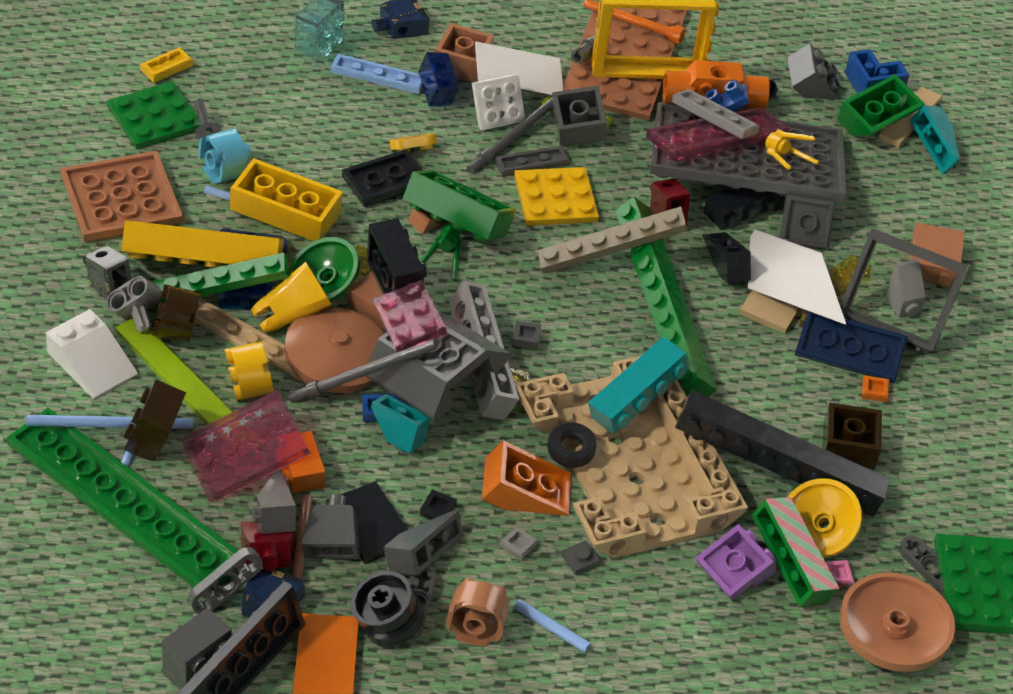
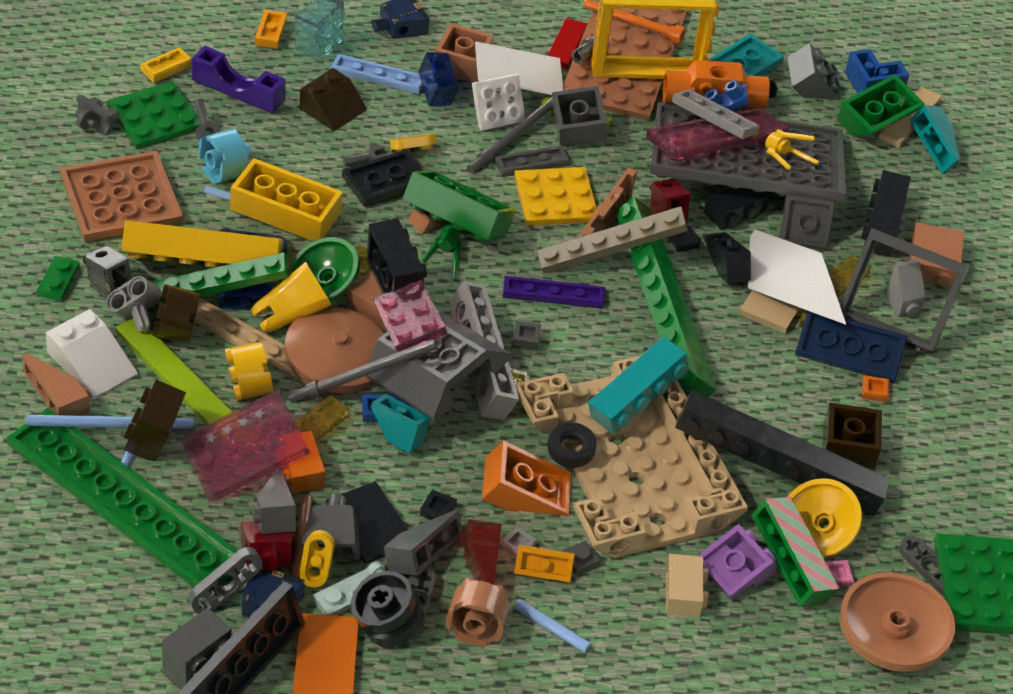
(57, 389): none -> nougat slope
(58, 278): none -> green plate
(92, 114): none -> dark grey hips
(214, 71): none -> dark purple arch
(271, 29): none -> light orange plate
(317, 557): none -> yellow plate
(323, 417): none -> clear yellow plate
(331, 99): none -> dark brown slope
(337, 597): none -> light aqua plate
(361, 158): none -> dark grey bar
(481, 549): none -> clear red slope
(544, 563): none -> light orange plate
(554, 292): none -> dark purple tile
(567, 41): none -> red tile
(617, 197): none -> nougat wing
(685, 240): none -> black tile
(685, 585): none -> tan brick
(754, 55): none -> teal plate
(887, 208): none -> black brick

